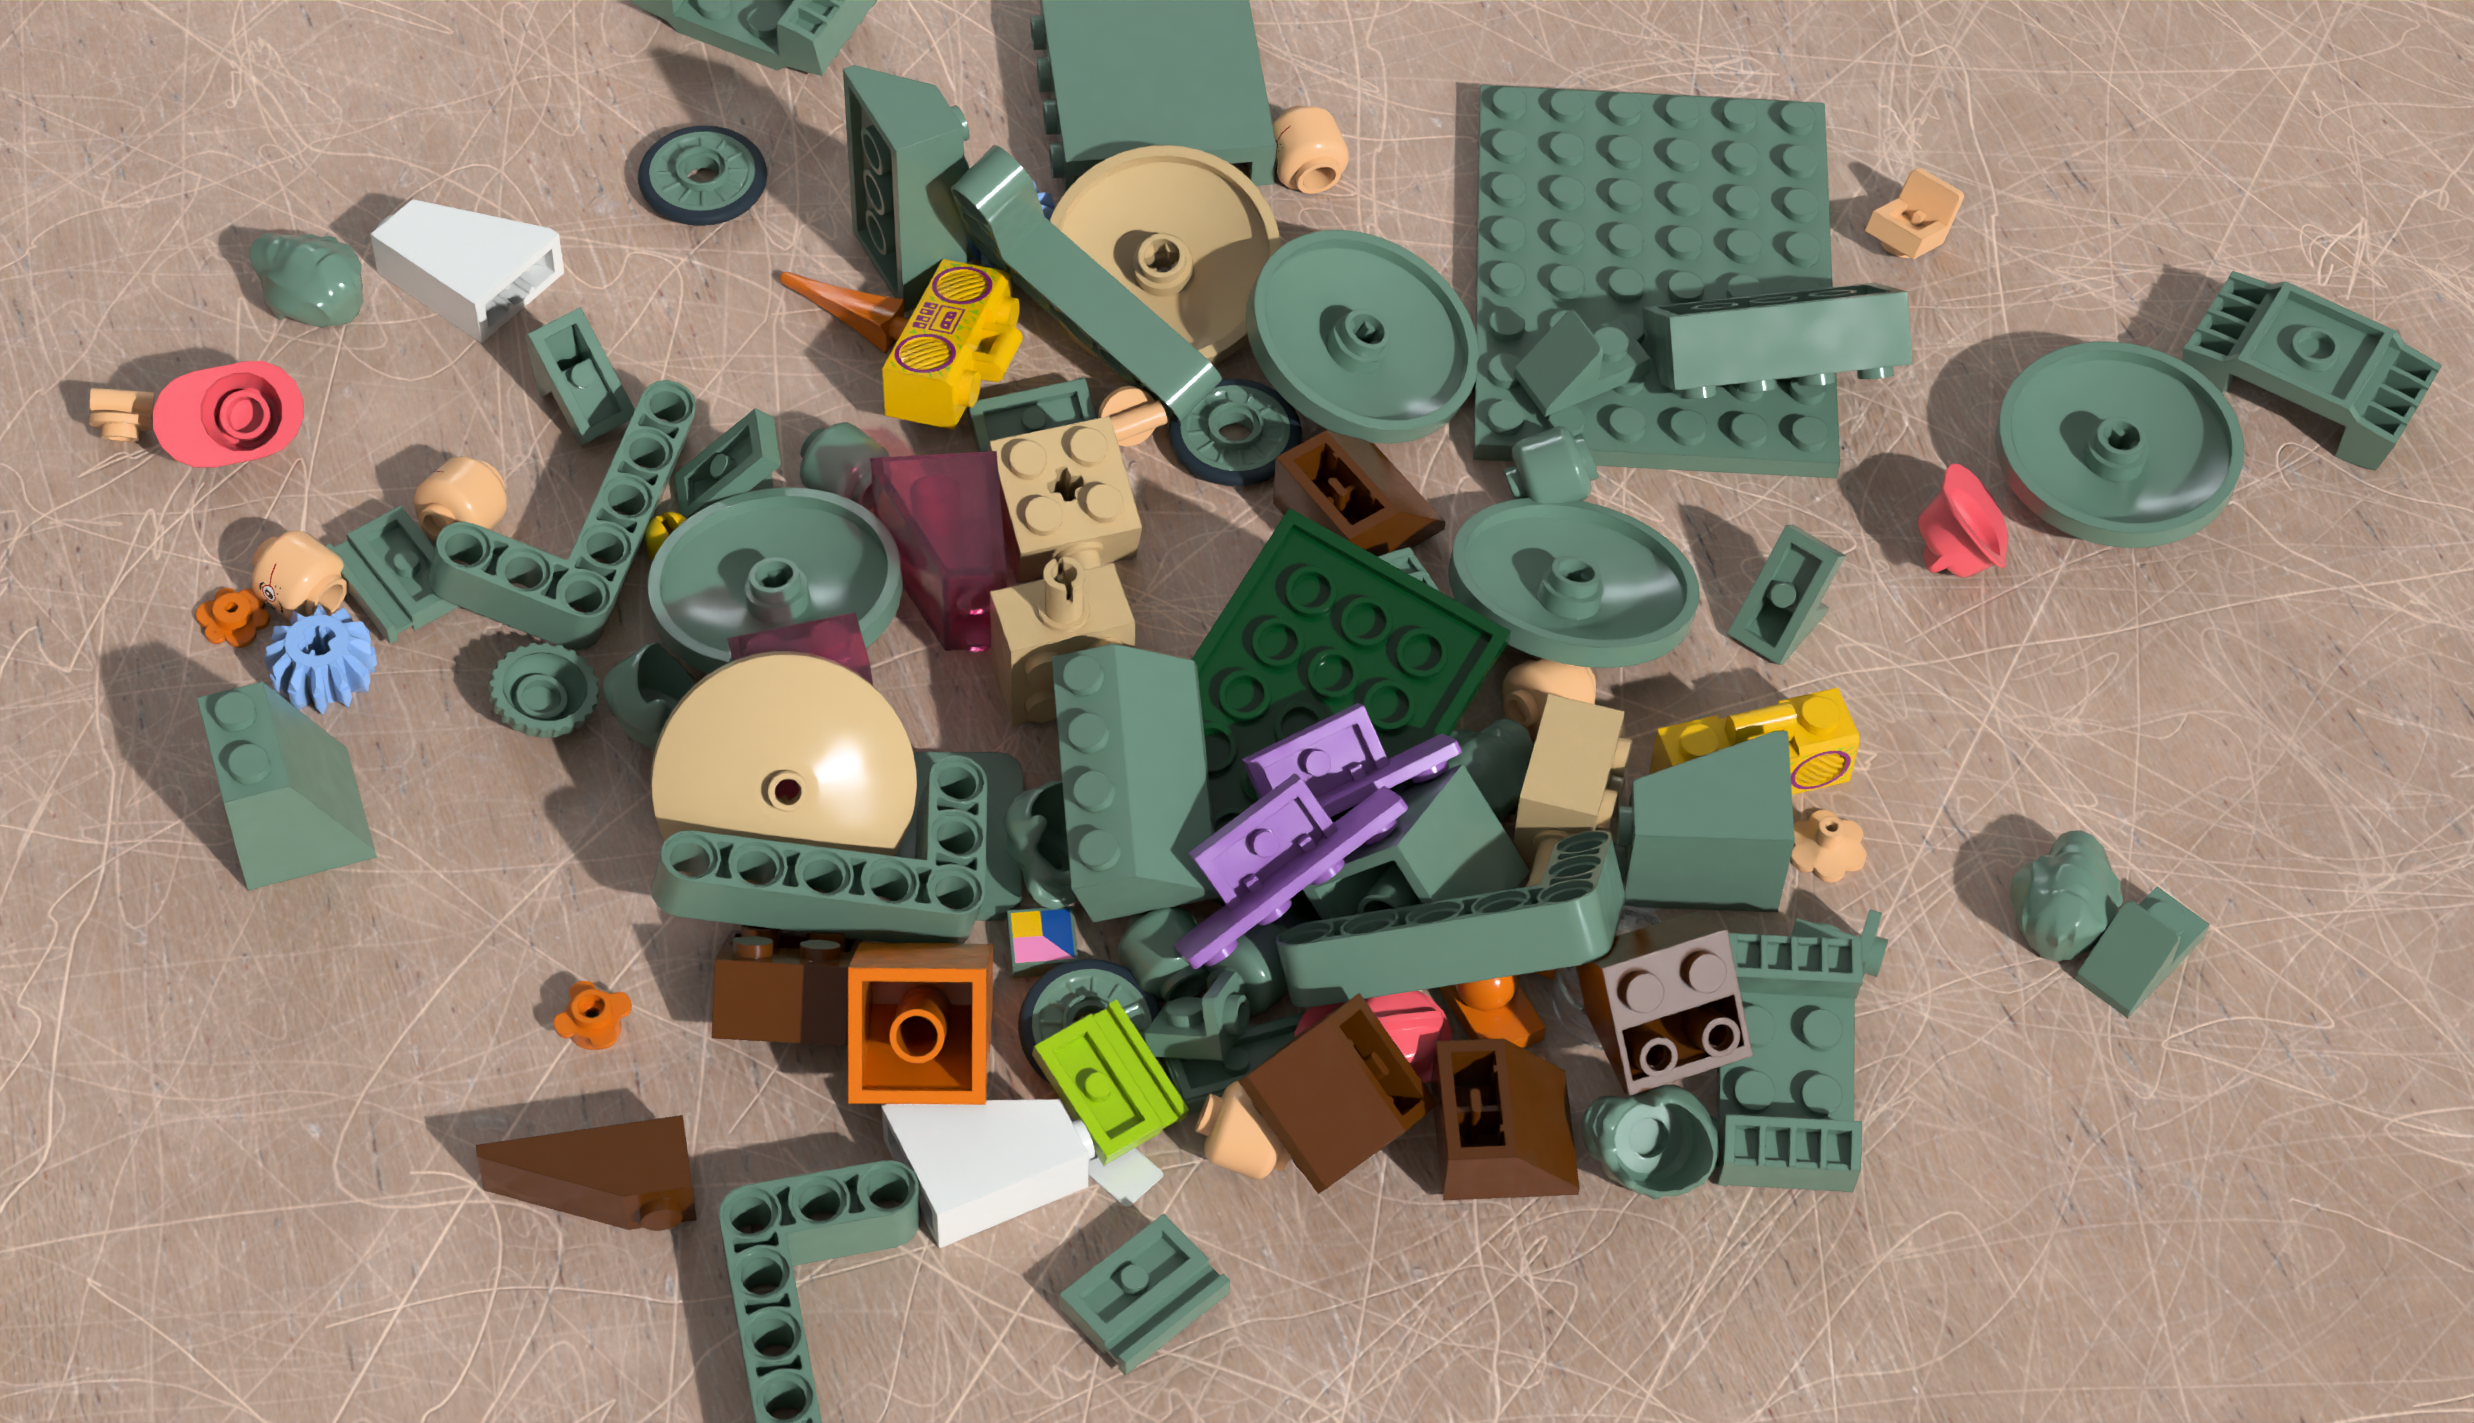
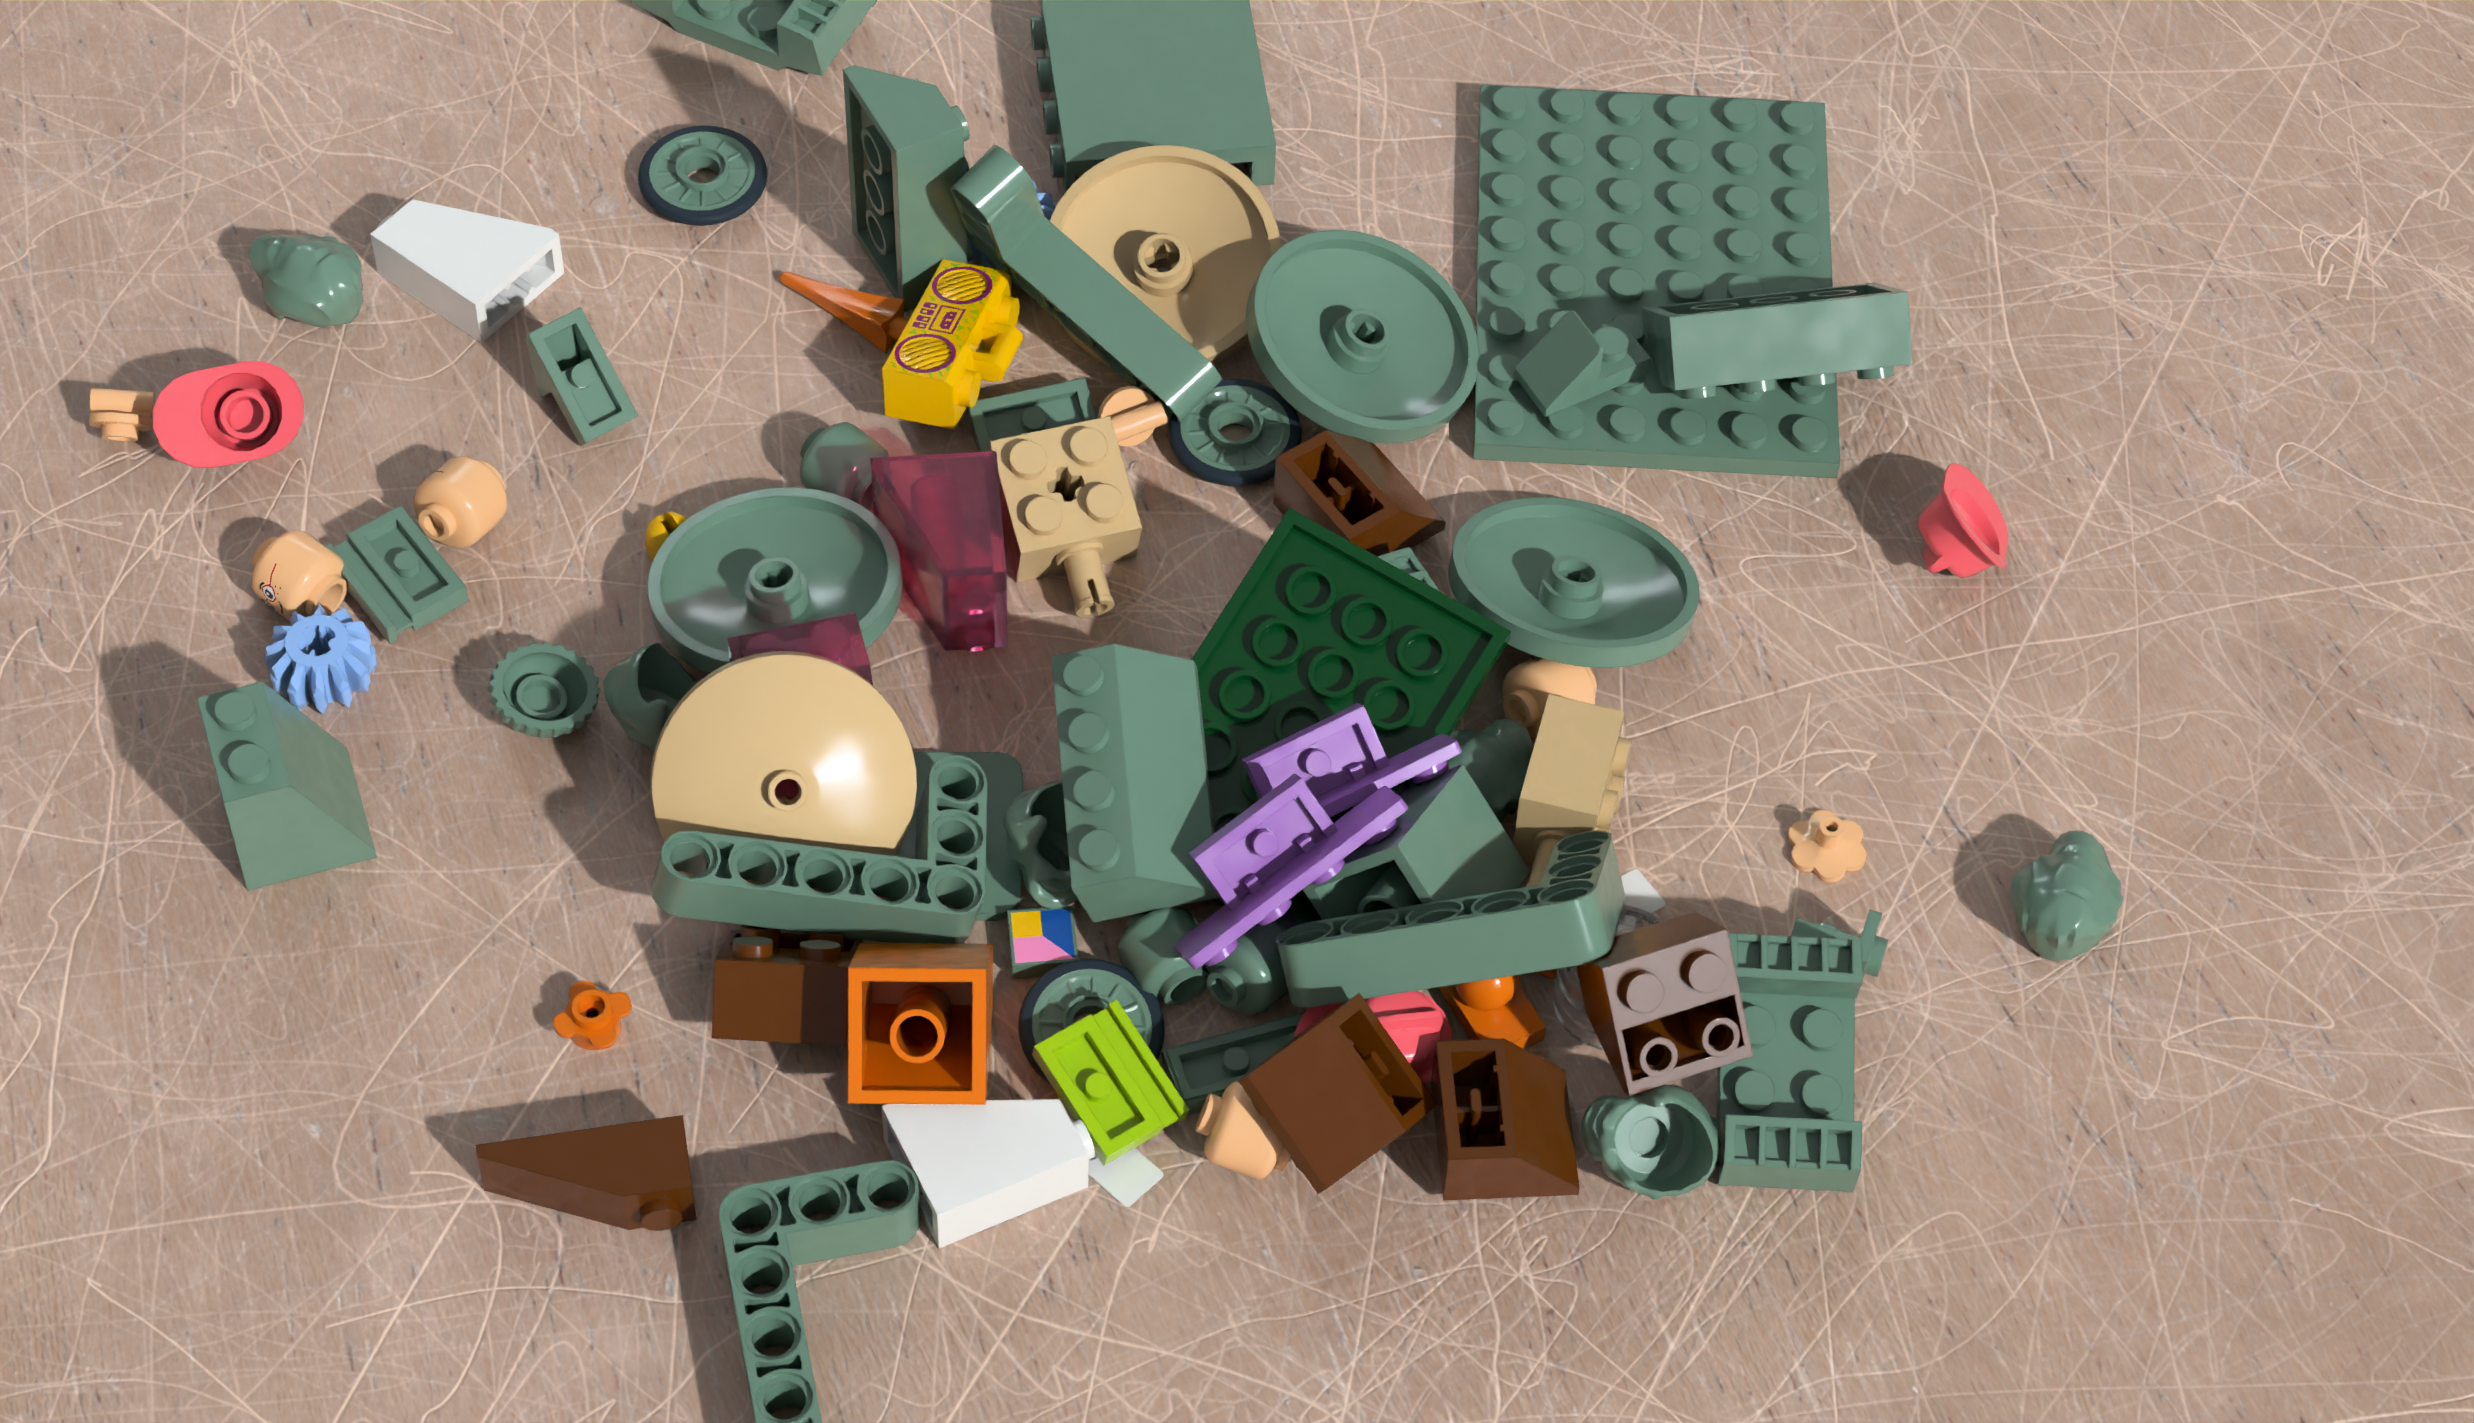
(233, 617): orange plant -> none
(606, 535): sand green beam -> none
(731, 465): sand green slope -> none
(1049, 620): tan brick -> none
(1144, 1294): sand green plate -> none
(1201, 1026): sand green bracket -> none
(1309, 149): light nougat head -> none
(1552, 467): sand green head -> none
(1710, 831): sand green slope -> none
(1787, 595): sand green slope -> none
(1819, 738): yellow piece -> none
(1918, 217): light nougat bracket -> none
(2119, 444): sand green dish -> none
(2141, 950): sand green slope -> none
(2316, 359): sand green plate -> none

